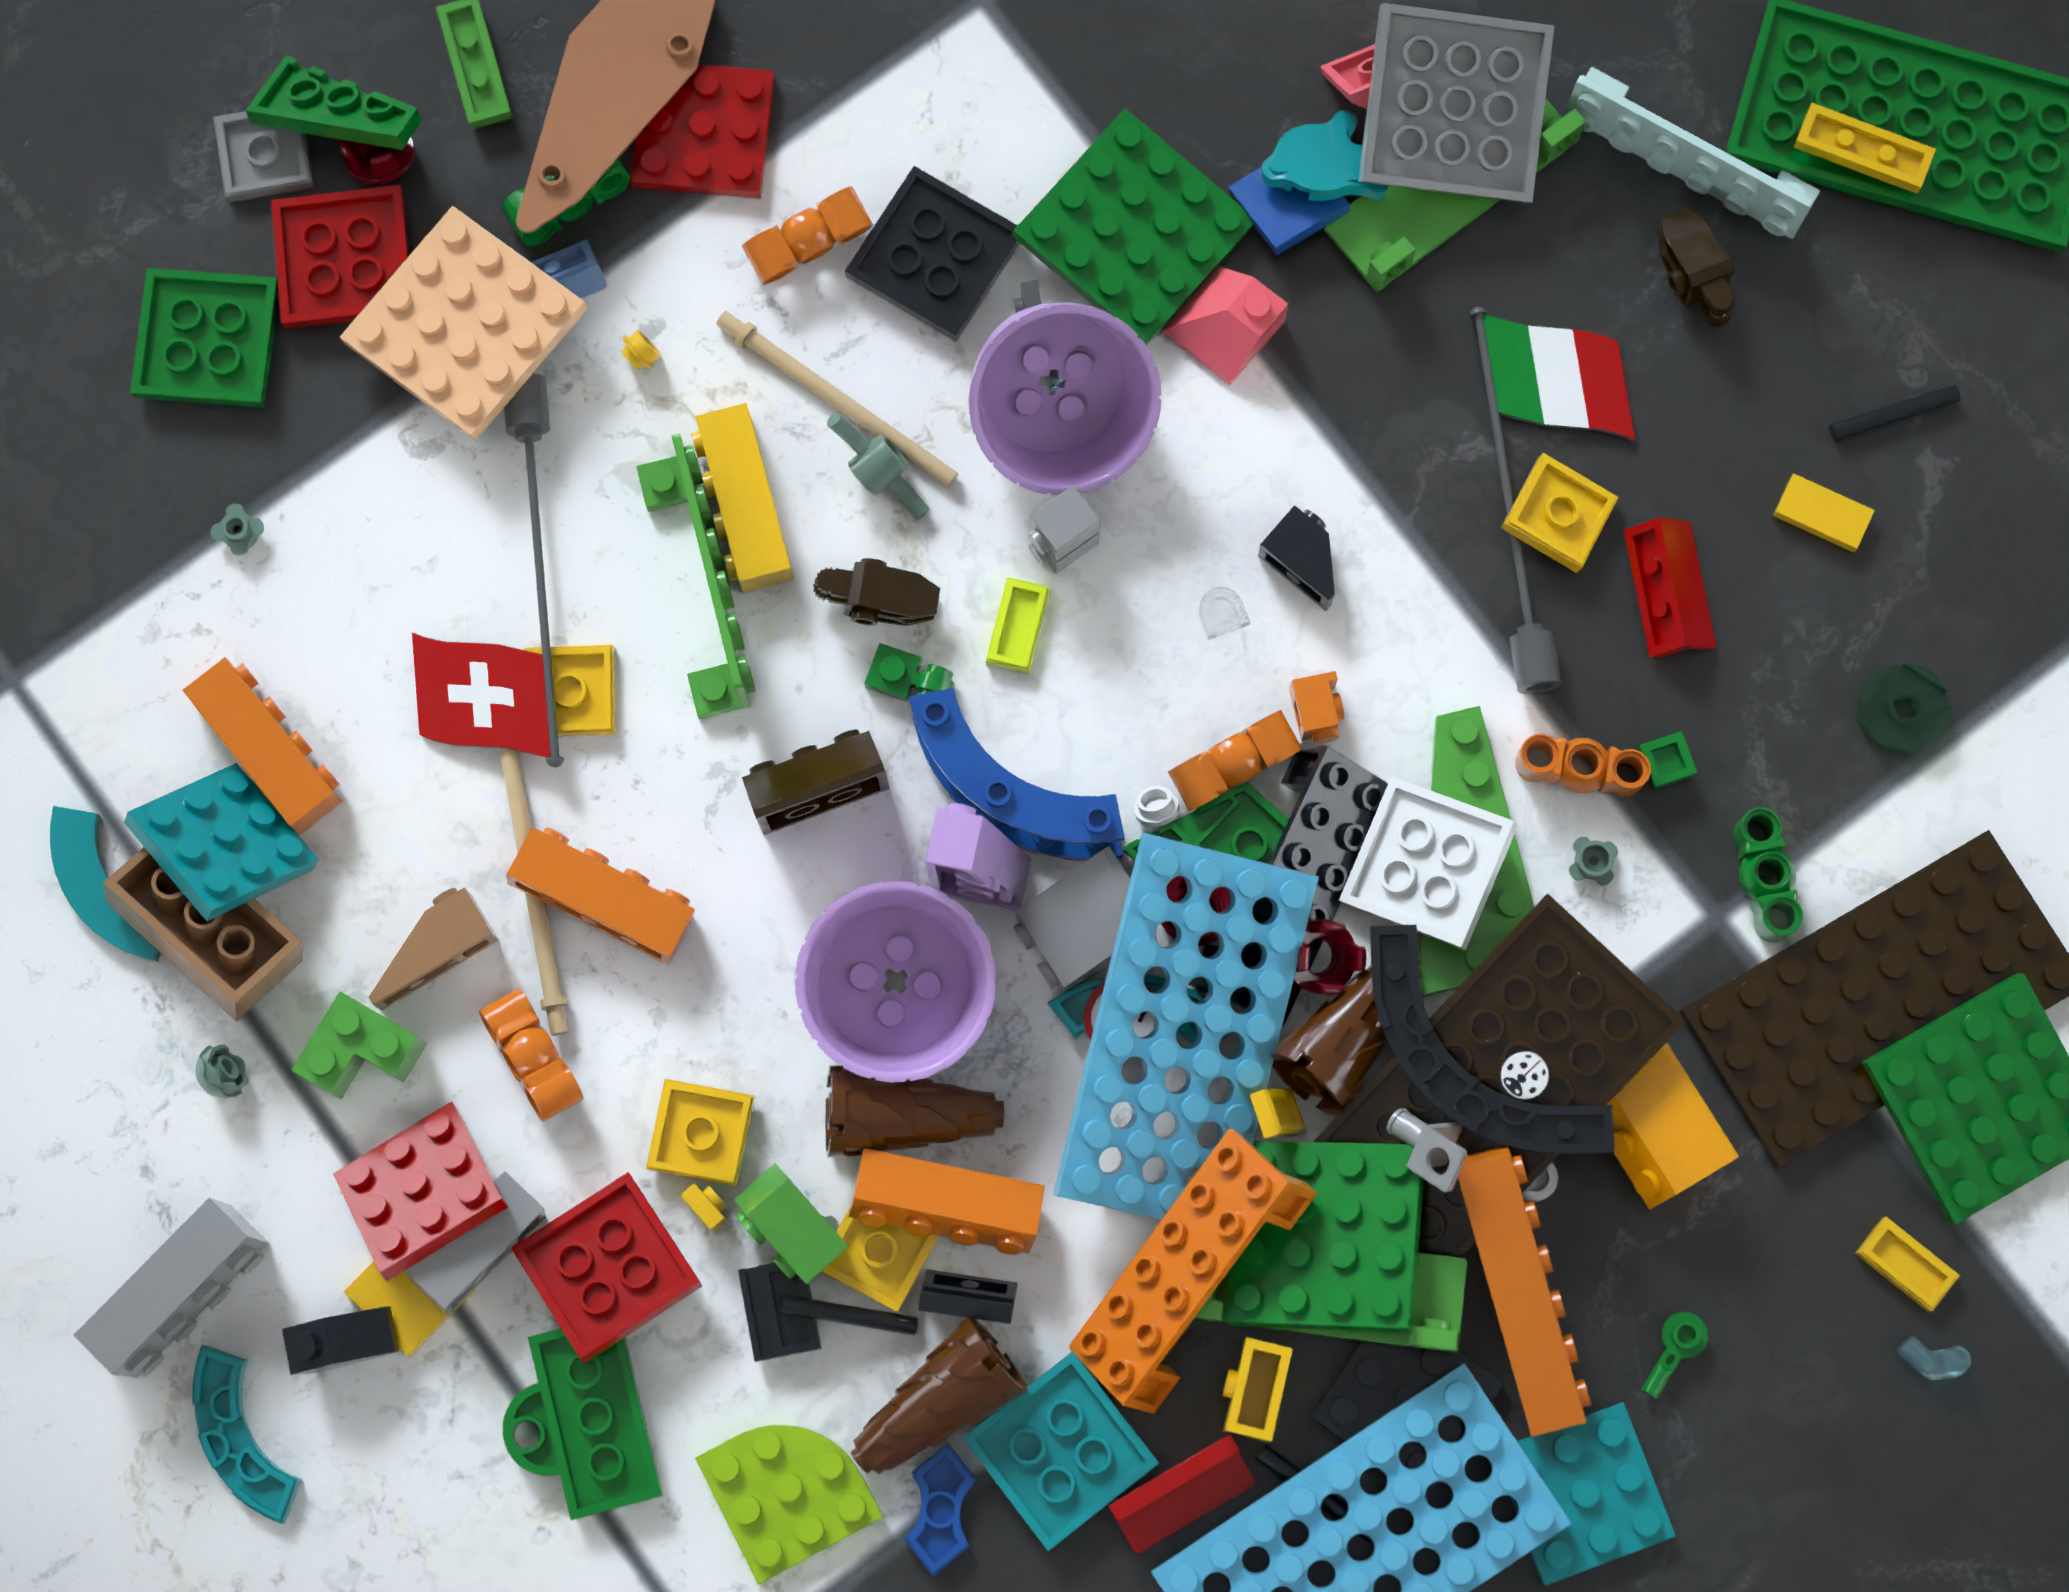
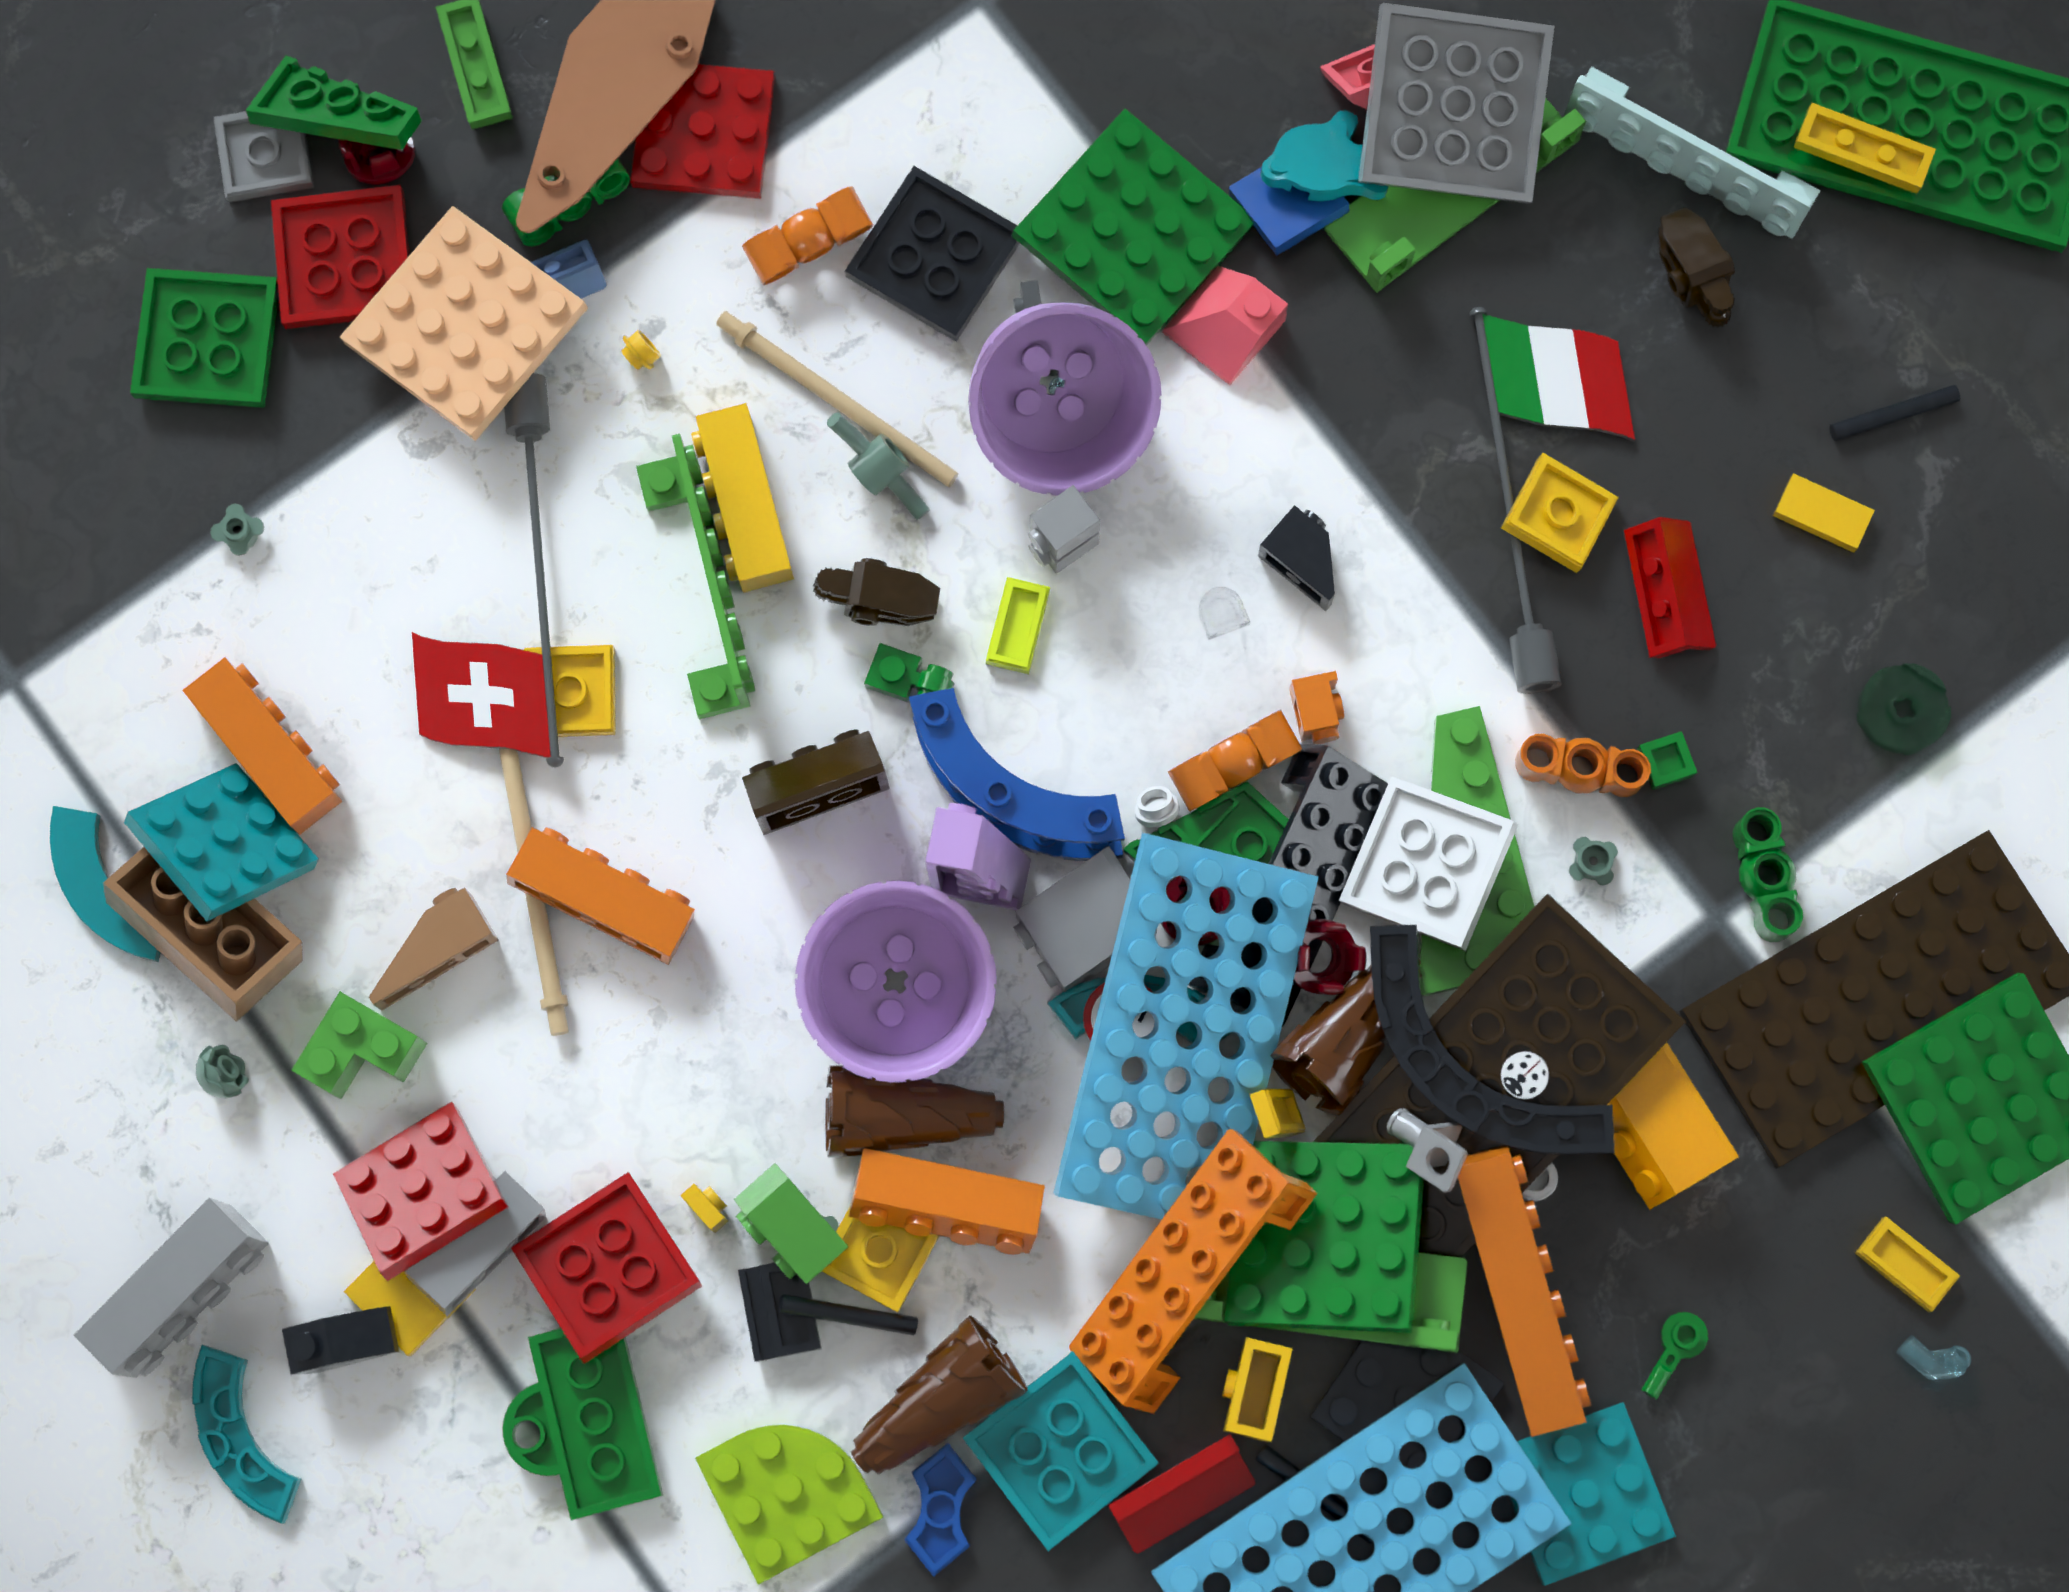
(531, 1054): orange piece -> none
(700, 1132): yellow plate -> none
(968, 1296): black plate -> none

